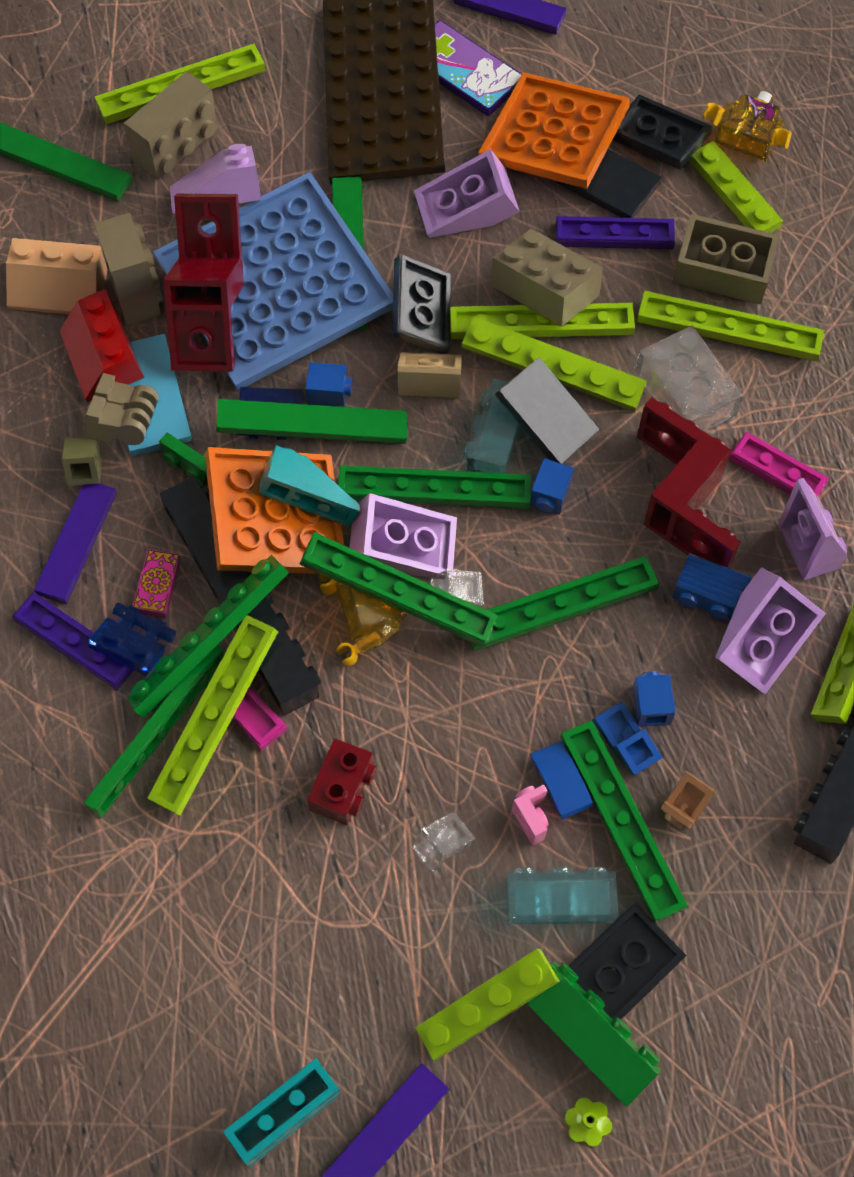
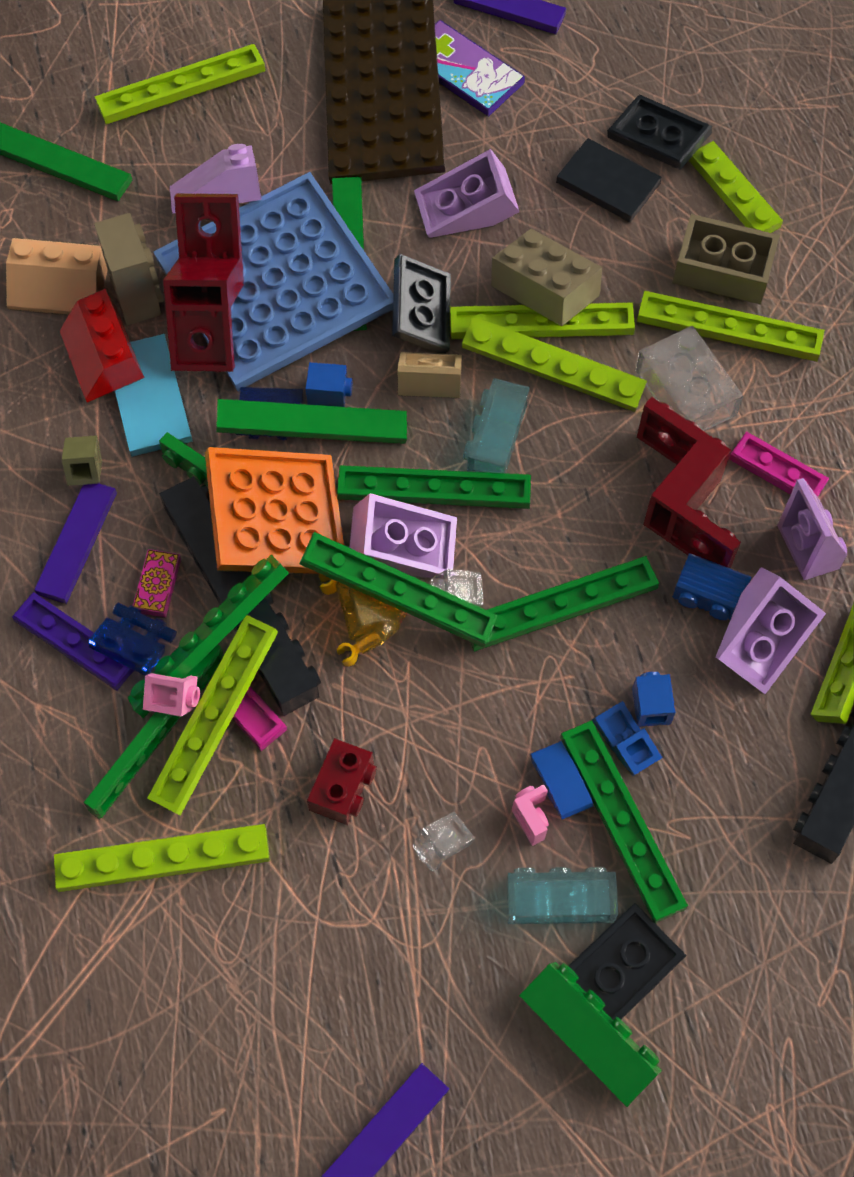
(120, 411): dark tan legs -> none
(161, 858): none -> lime plate
(170, 694): none -> bright pink bracket
(171, 125): dark tan brick -> none
(282, 1113): teal brick -> none
(302, 484): teal slope -> none
(487, 1004): lime plate -> none
(547, 412): tile -> none
(551, 486): blue brick -> none
(556, 129): orange plate -> none
(580, 1129): lime plant -> none
(615, 232): dark purple tile -> none
(687, 801): medium nougat bracket -> none
(749, 125): clear yellow torso -> none

